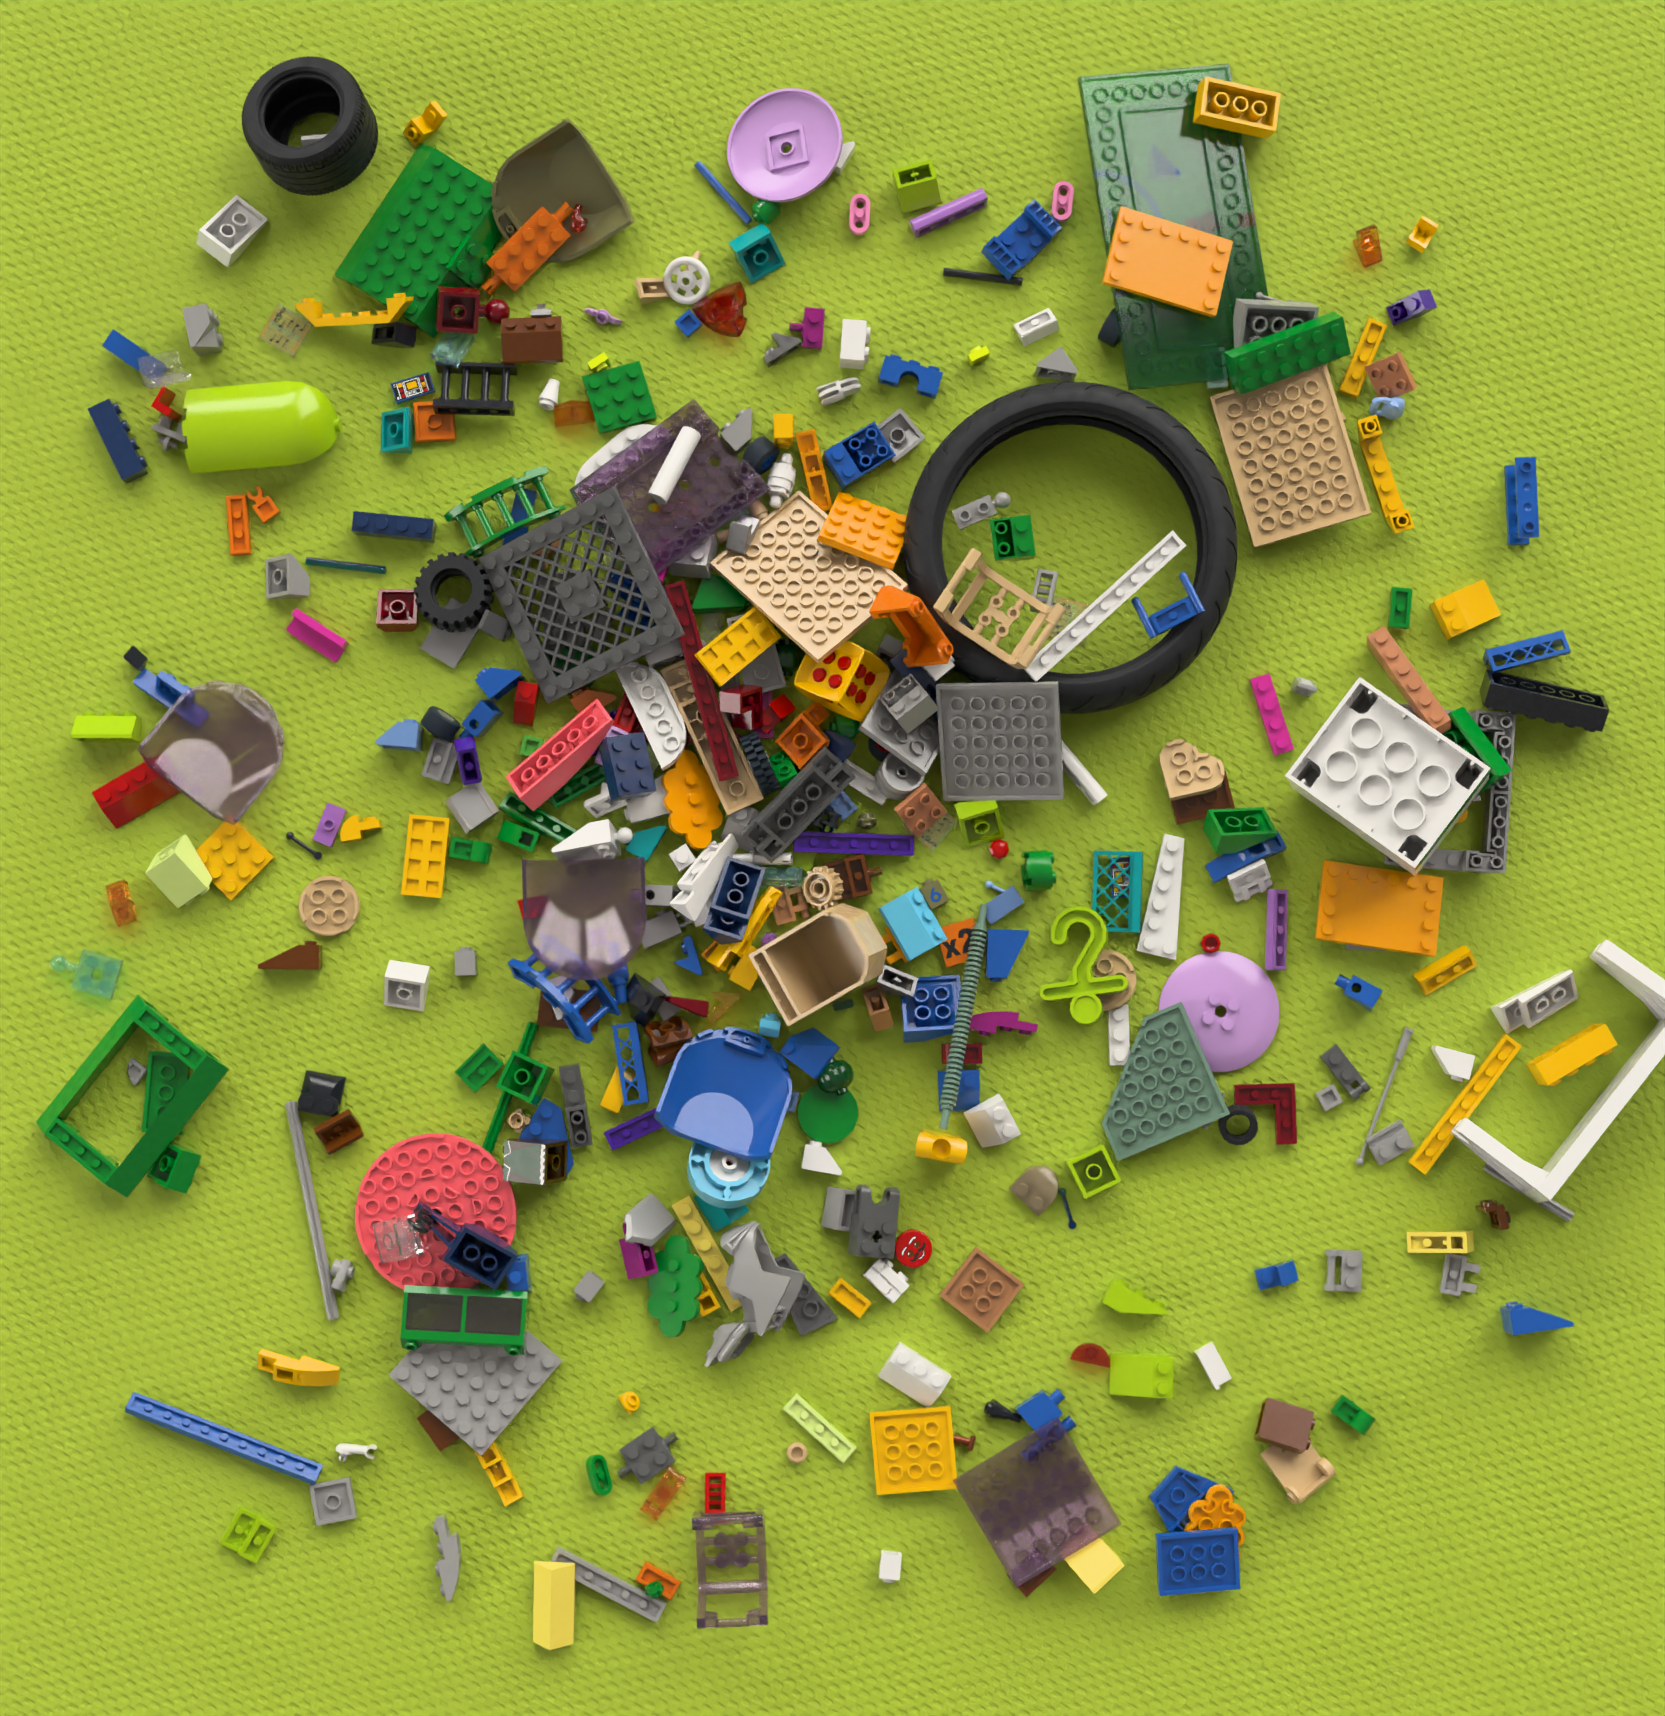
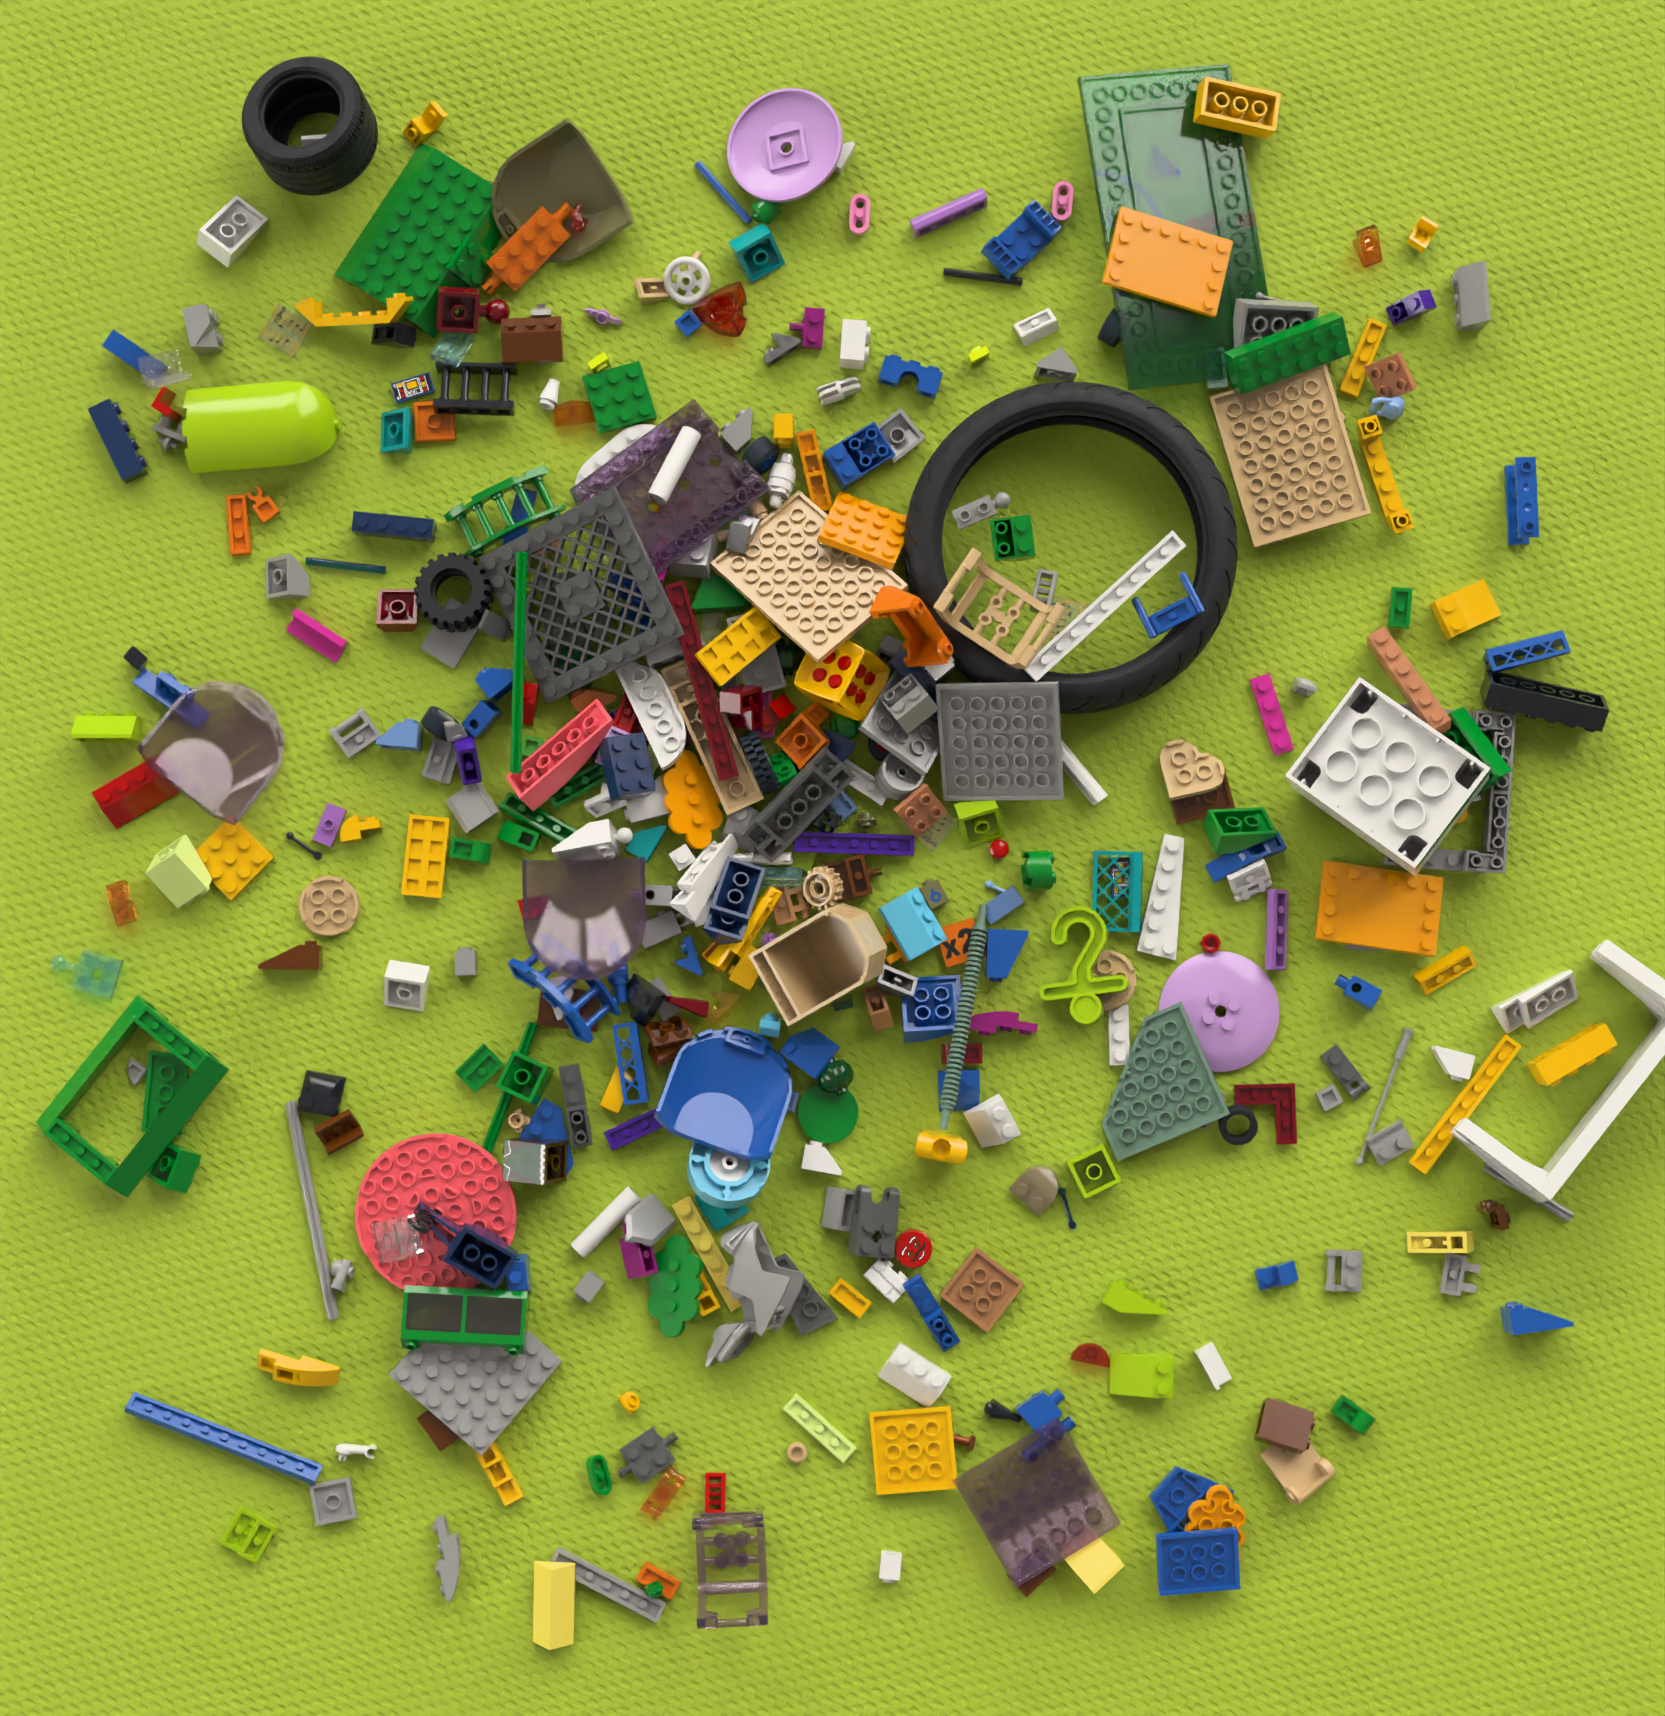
(359, 738): none -> light grey plate
(454, 731): none -> light grey tile
(518, 662): none -> green axle
(605, 1222): none -> white brick
(916, 186): lime slope -> none
(931, 1312): none -> blue slope
(1471, 297): none -> light grey slope

